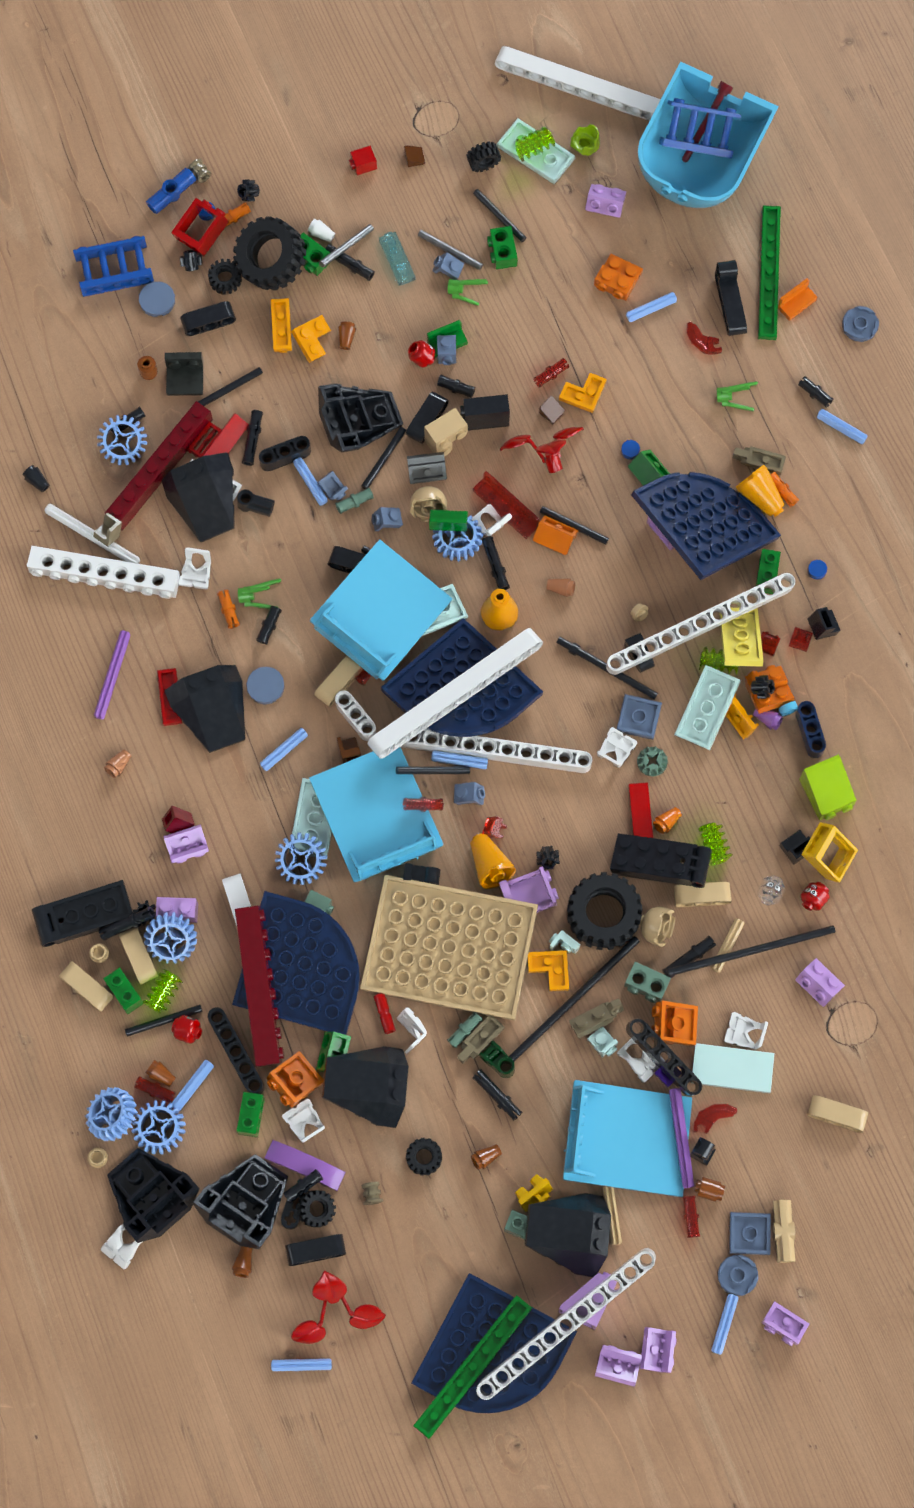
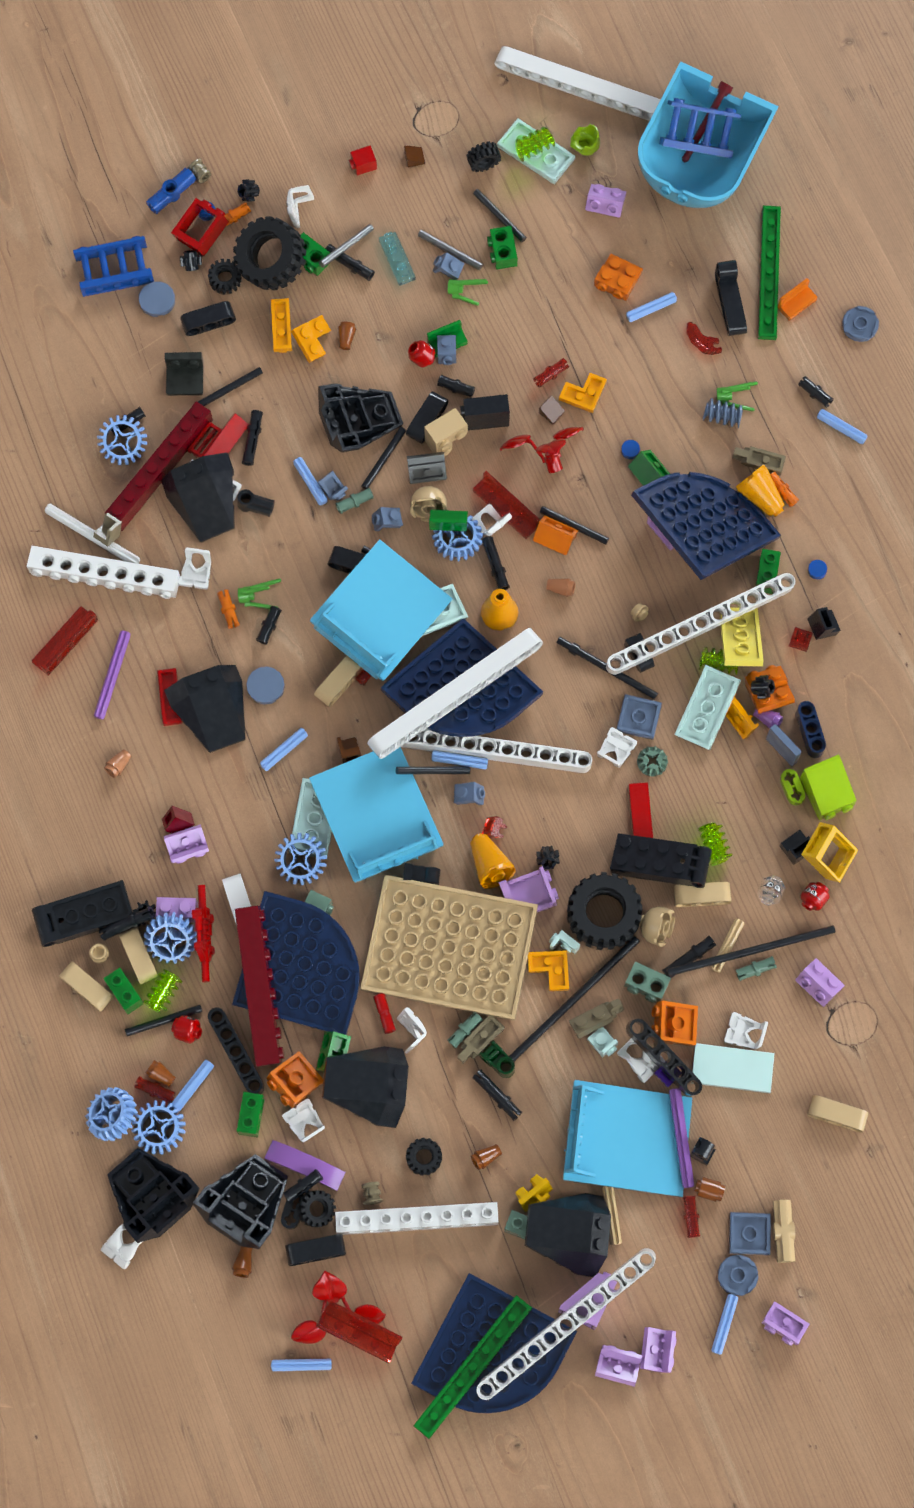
(35, 477): black cone -> none
(65, 640): none -> clear red panel
(97, 1157): tan plate -> none
(147, 367): dark orange brick -> none
(203, 927): none -> red bar
(278, 460): black beam -> none
(292, 204): none -> white piece
(320, 230): white cone -> none
(354, 707): white beam -> none
(358, 1331): none -> clear red panel
(416, 1218): none -> white brick
(423, 804): clear red pin -> none
(666, 821): orange cone -> none
(711, 1114): clear red piece -> none
(723, 412): none -> sand blue piece
(755, 968): none -> sand green pin
(769, 643): clear red tile -> none
(783, 745): none -> sand blue tile
(788, 708): medium azure tile -> none
(788, 789): none -> lime beam

